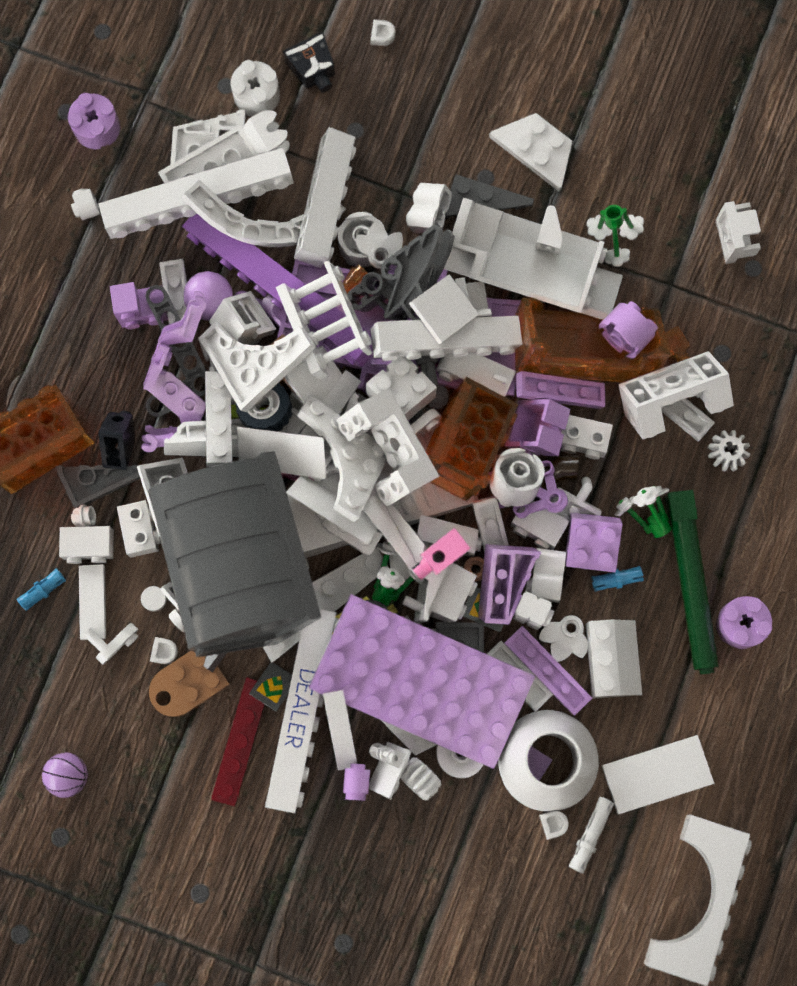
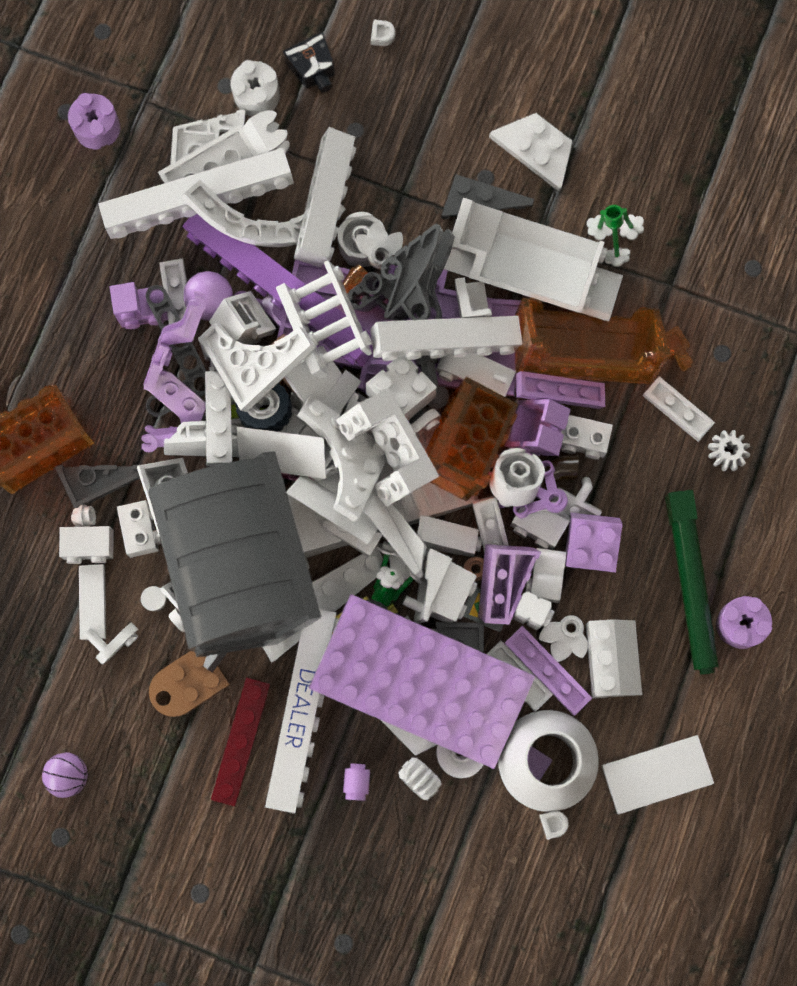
(41, 589): dark azure pin -> none
(85, 204): white plate -> none
(117, 429): black torso -> none
(163, 651): white tile -> none
(272, 686): dark grey sticker -> none
(340, 729): white sticker -> none
(389, 769): white hinge -> none
(429, 207): white brick -> none
(444, 309): white tile -> none
(450, 546): bright pink torso -> none
(550, 234): white tile -> none
(594, 828): white pin -> none
(617, 578): dark azure pin -> none
(628, 329): lavender brick -> none
(657, 522): plant -> none
(695, 376): white plate -> none
(695, 952): white arch -> none
(734, 227): white panel -> none

